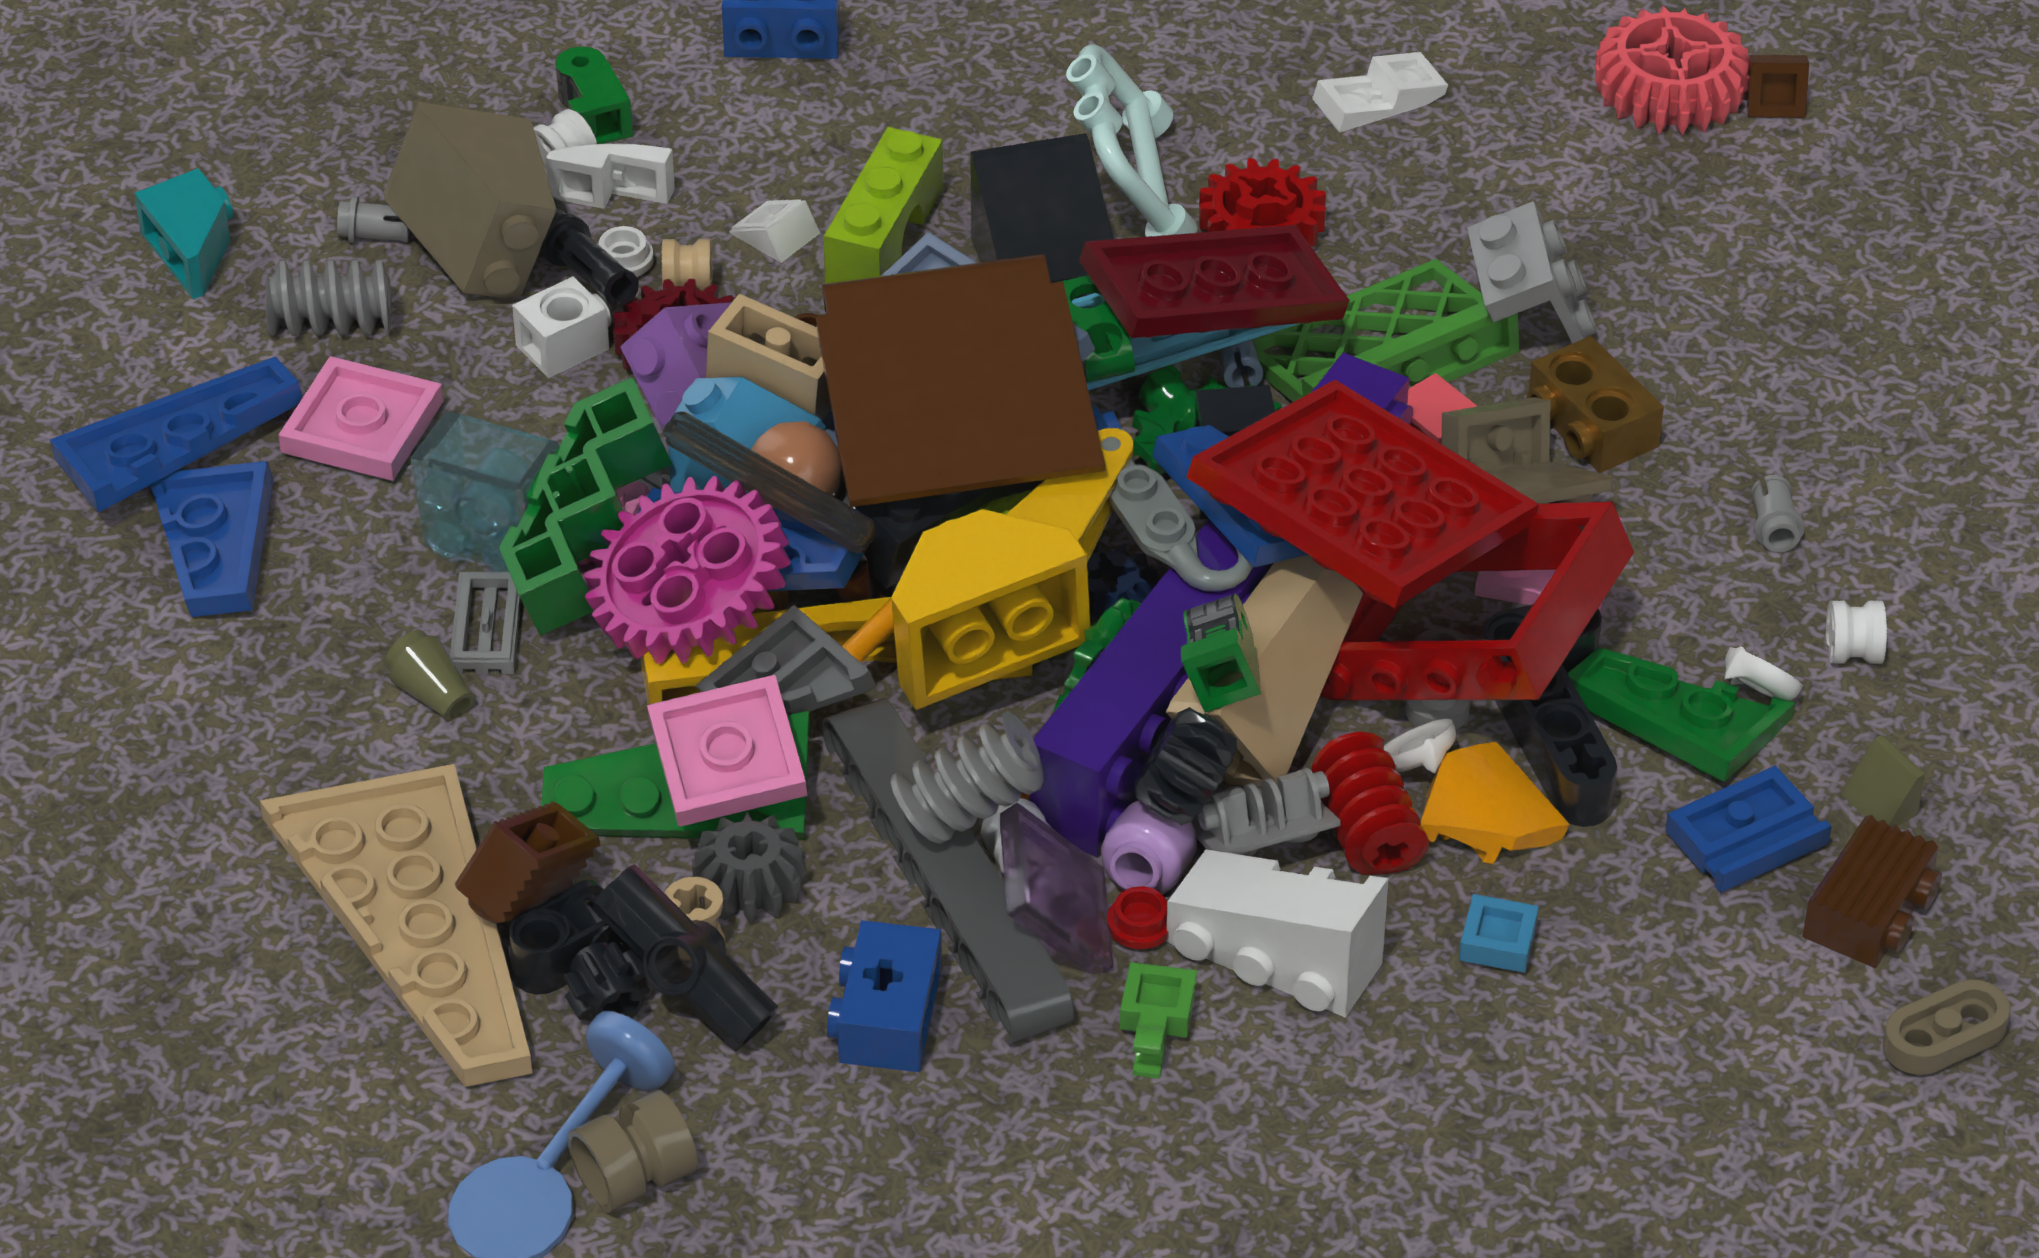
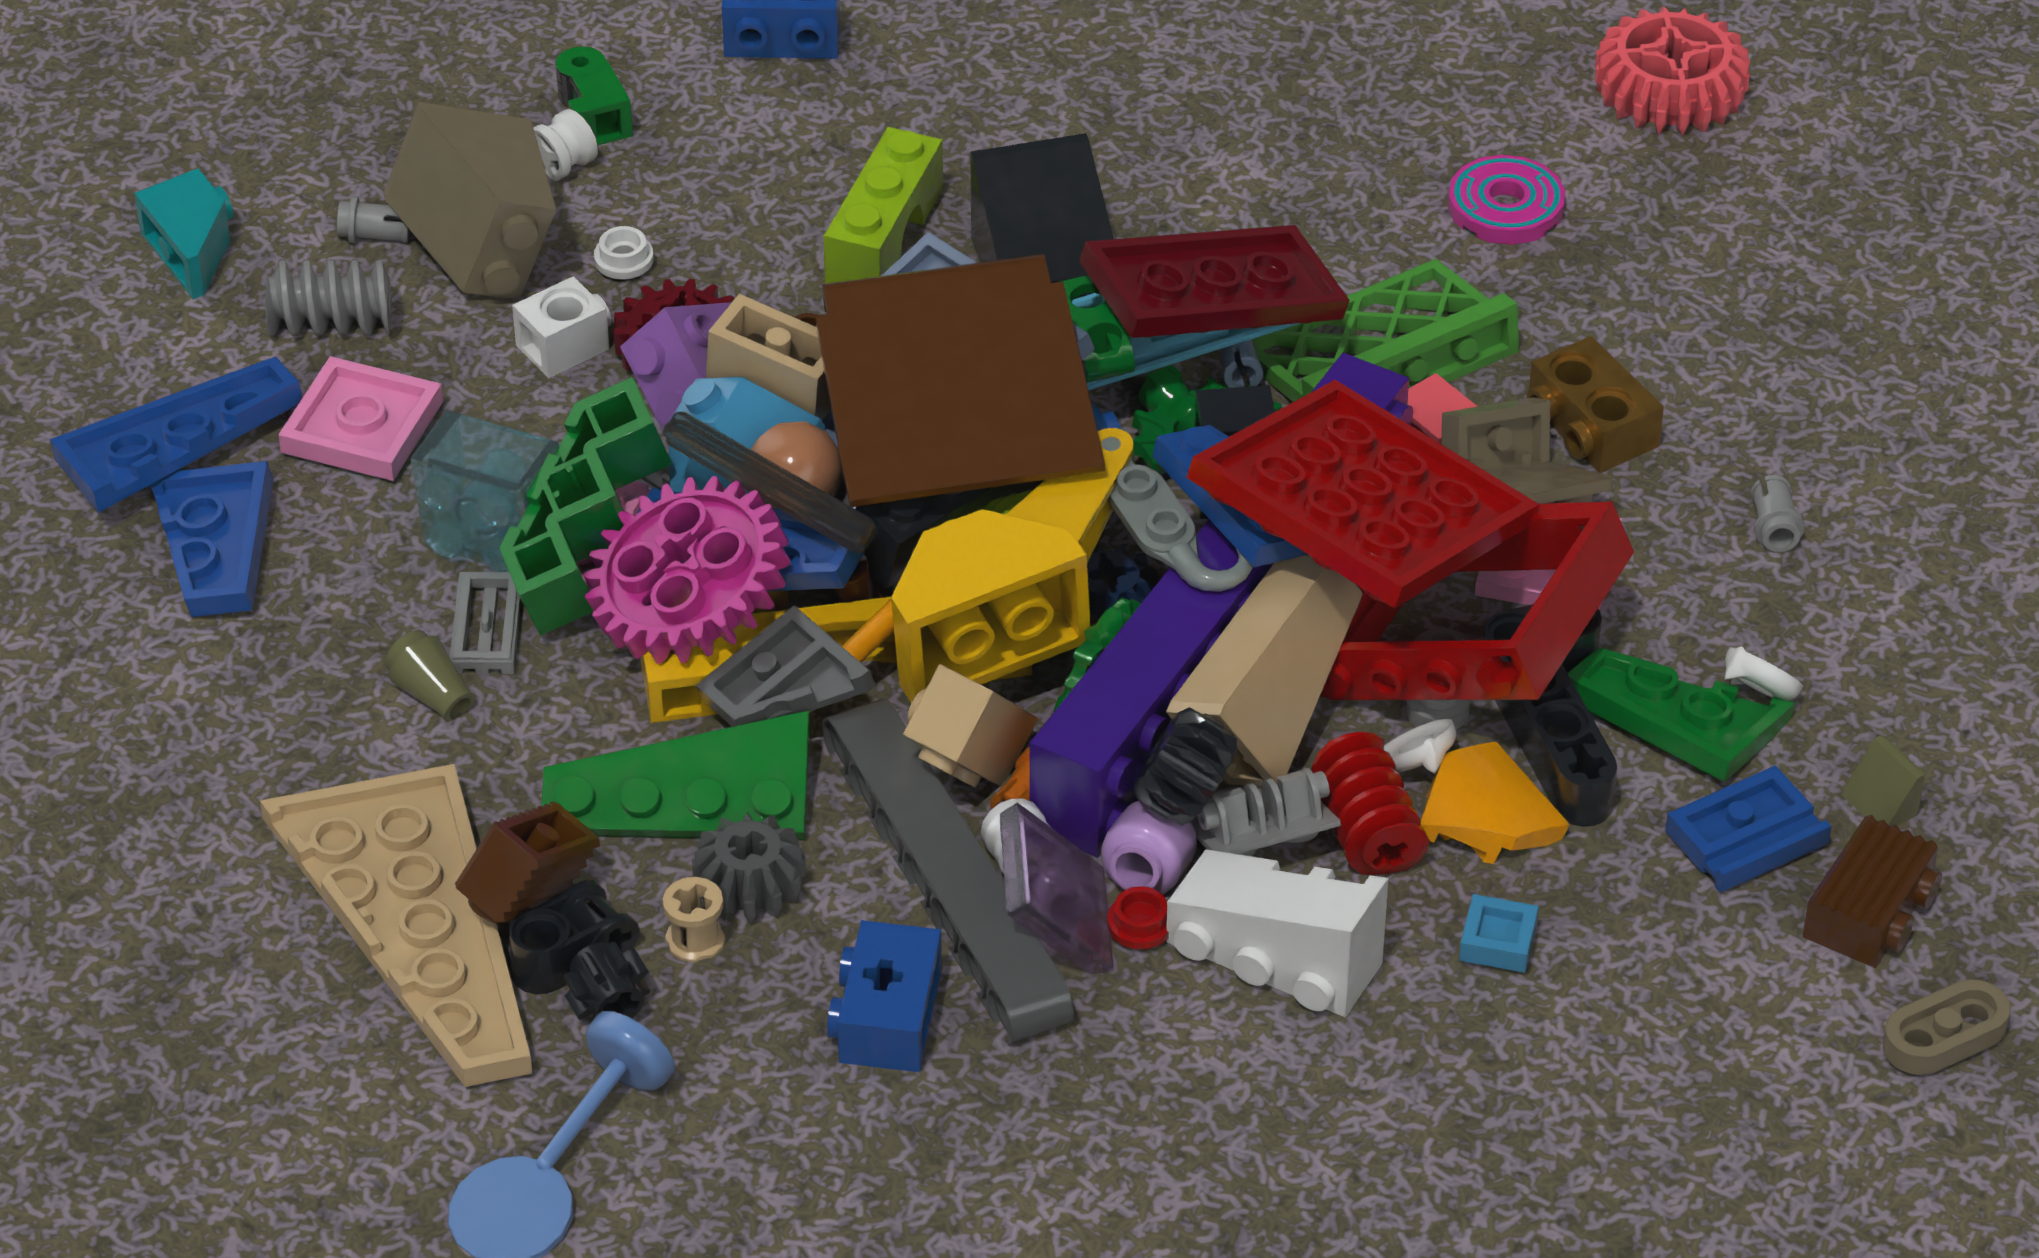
(571, 245): black pin -> none
(597, 171): white slope -> none
(626, 1153): dark tan wheel -> none
(655, 929): black piece -> none
(687, 262): tan wheel -> none
(727, 750): bright pink plate -> none
(778, 228): white slope -> none
(967, 728): none -> tan brick
(972, 784): light grey piece -> none
(1147, 117): light aqua bar -> none
(1155, 1005): bright green plate -> none
(1217, 646): green leg -> none
(1262, 199): red gear -> none
(1389, 88): white slope -> none
(1516, 223): none -> dark pink tile
(1524, 266): light grey bracket -> none
(1777, 86): reddish brown tile -> none
(1856, 631): white wheel -> none

